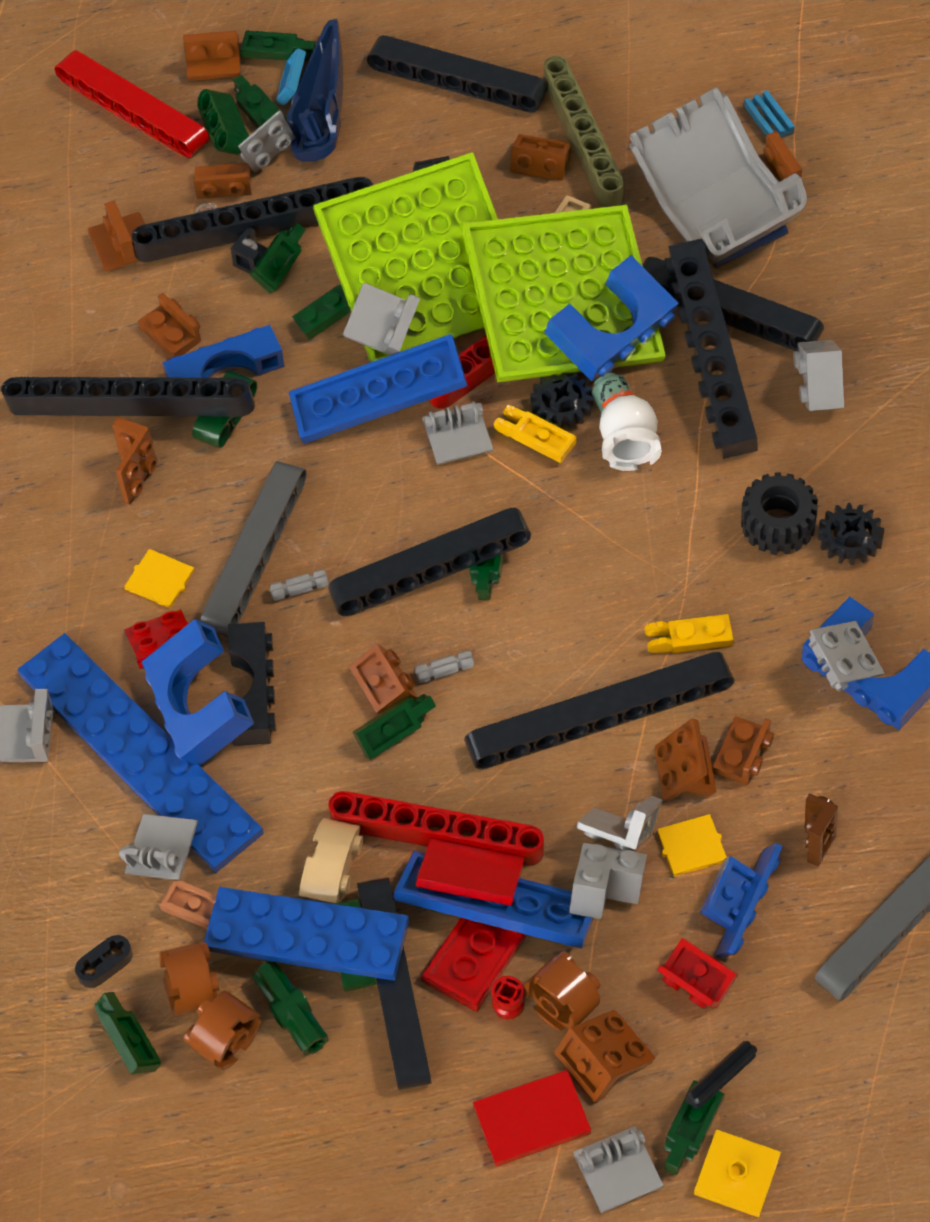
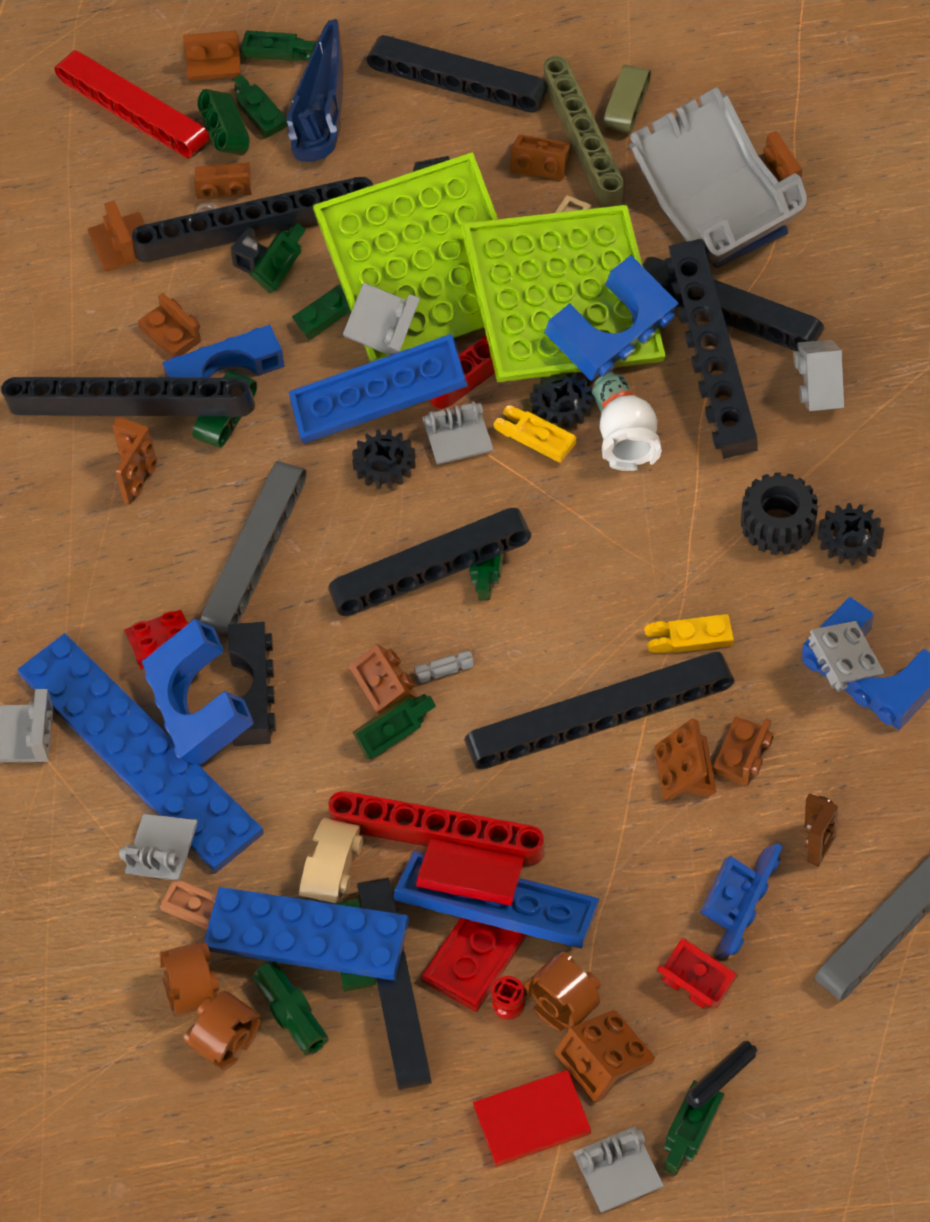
(103, 961): black beam -> none
(127, 1035): dark green hinge -> none
(159, 578): yellow piece -> none
(266, 142): light grey hinge -> none
(290, 77): dark azure tile -> none
(298, 584): light grey axle -> none
(383, 459): none -> black gear
(606, 875): light grey brick -> none
(627, 98): none -> olive beam
(627, 832): light grey bracket -> none
(691, 845): yellow piece -> none
(737, 1173): yellow plate -> none
(772, 112): dark azure tile -> none

